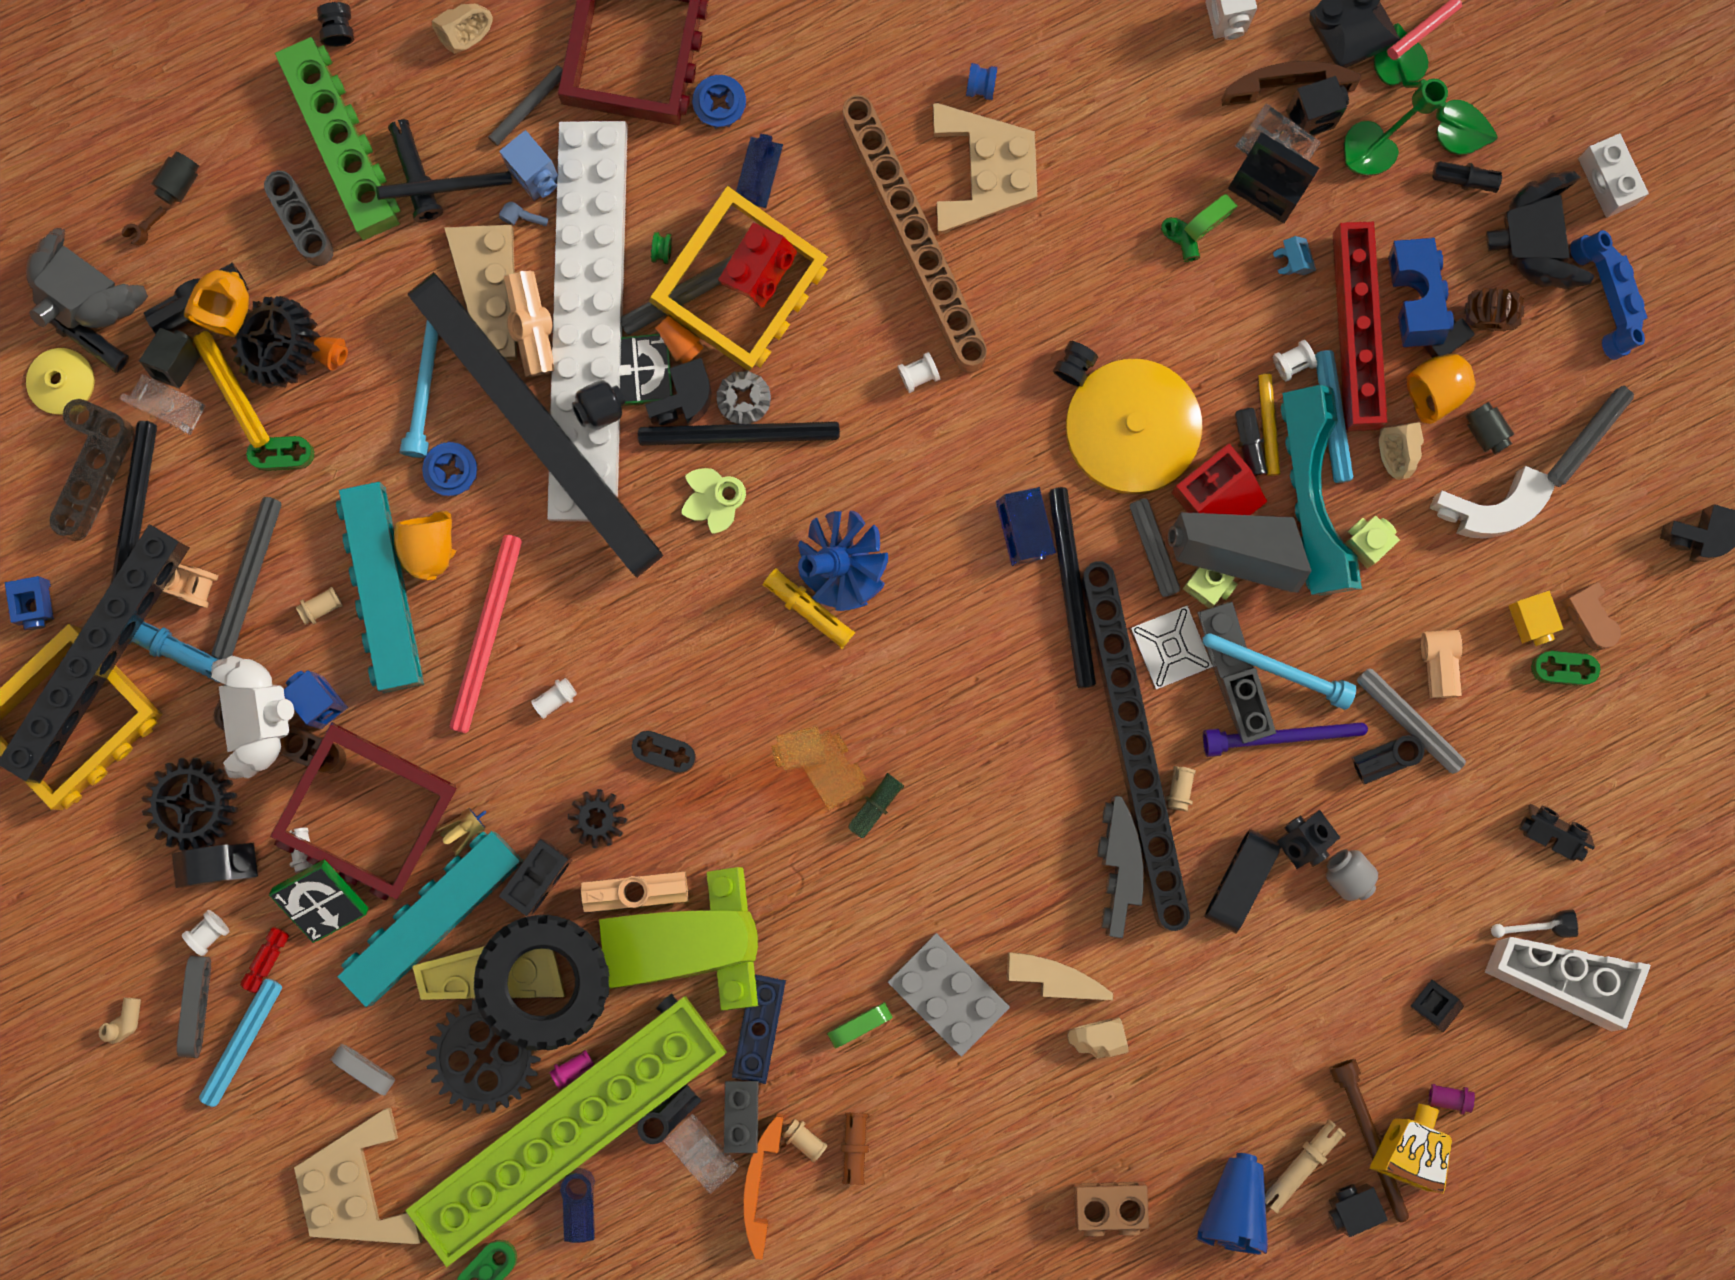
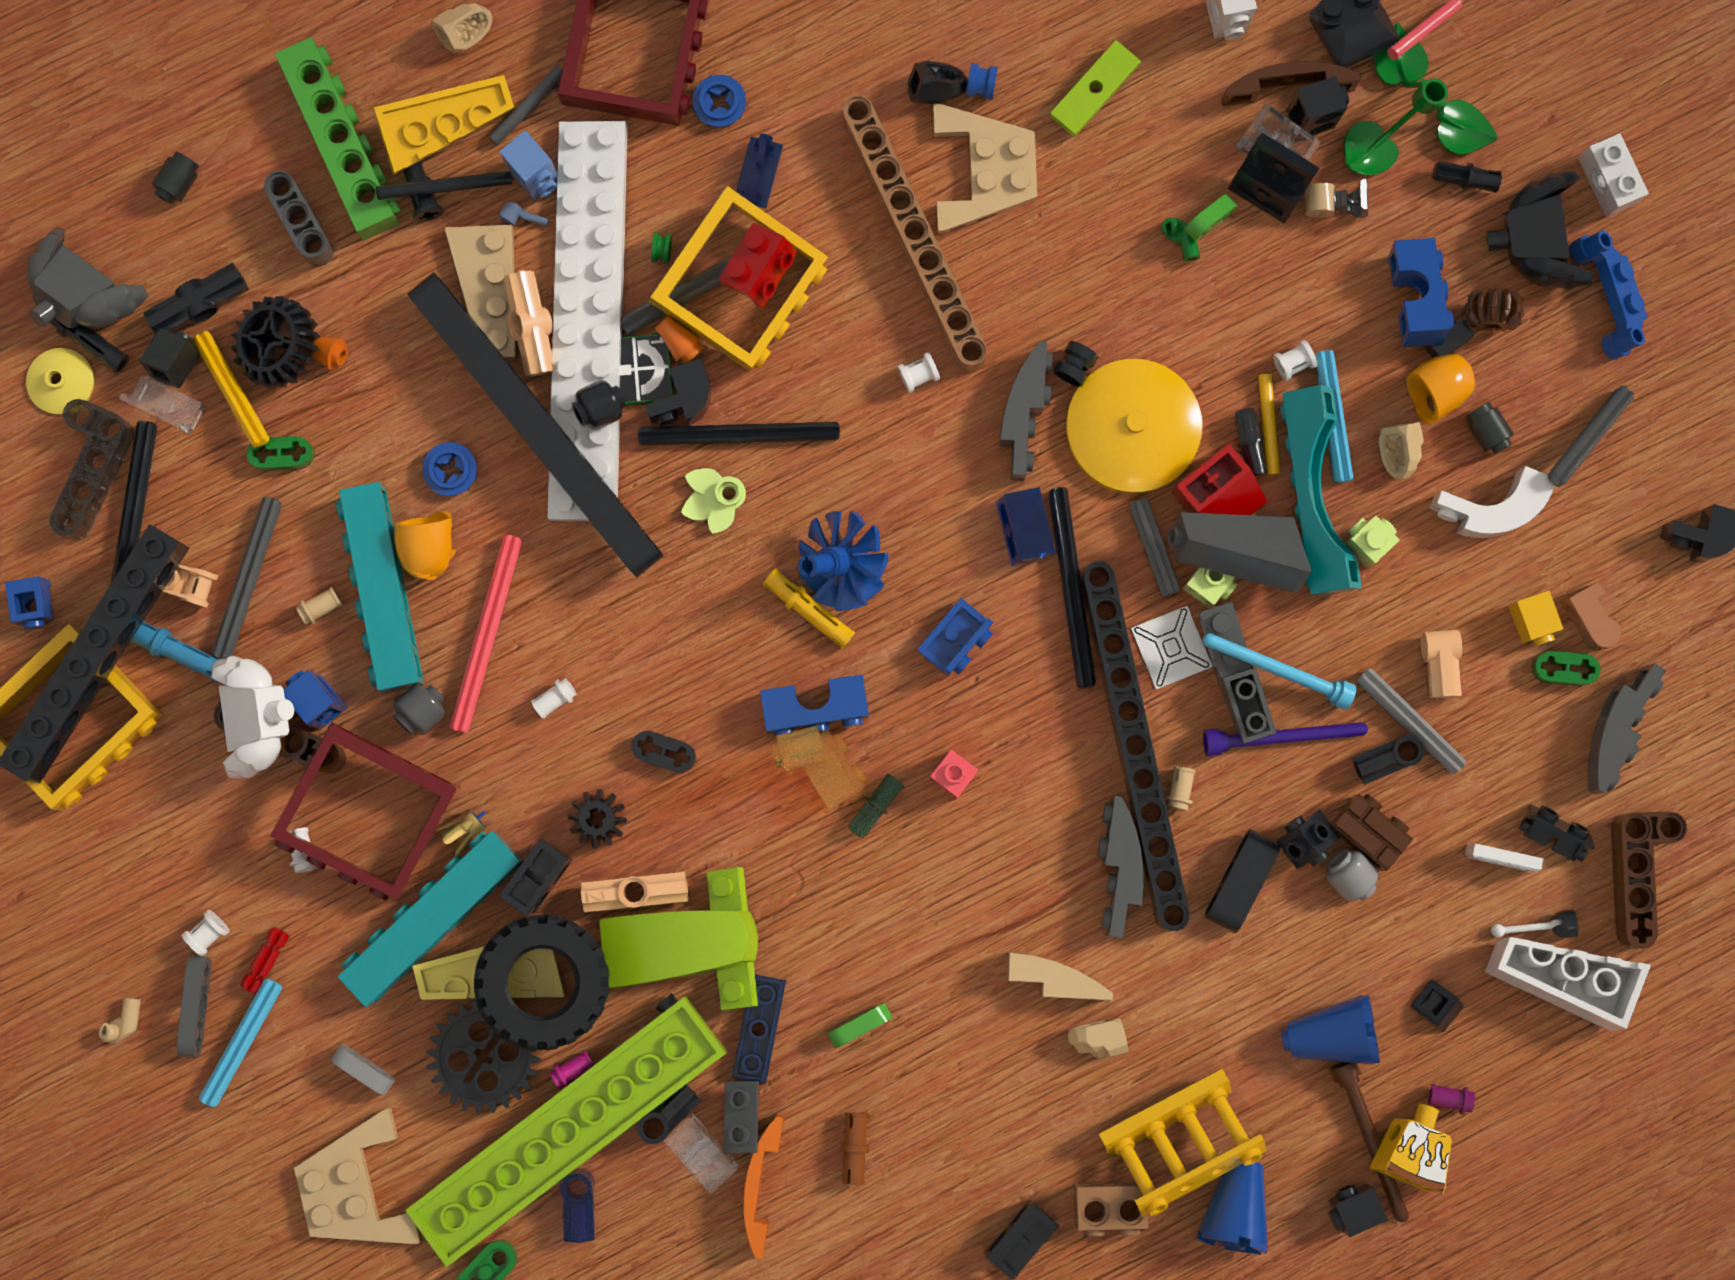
(143, 227): reddish brown hand -> none
(186, 816): black gear -> none
(214, 864): black brick -> none
(218, 303): light orange piece -> none
(318, 901): tile -> none
(335, 24): black wheel -> none
(415, 441): medium azure piece -> none
(419, 709): none -> dark grey head
(433, 121): none -> yellow wing
(745, 412): light grey gear -> none
(804, 1140): tan pin -> none
(845, 705): none -> blue arch
(935, 82): none -> black rock
(948, 994): light grey plate -> none
(953, 774): none -> coral brick
(955, 638): none -> blue bracket
(1021, 1239): none -> black hinge
(1026, 398): none -> dark grey slope
(1108, 76): none -> lime tile
(1182, 1108): none -> yellow fence
(1299, 256): dark azure tile -> none
(1303, 1165): tan pin -> none
(1324, 200): none -> leg
(1335, 1033): none -> blue cone
(1359, 326): red brick -> none
(1371, 831): none -> reddish brown brick
(1503, 857): none -> white tile
(1613, 738): none -> dark grey slope
(1644, 878): none -> reddish brown beam

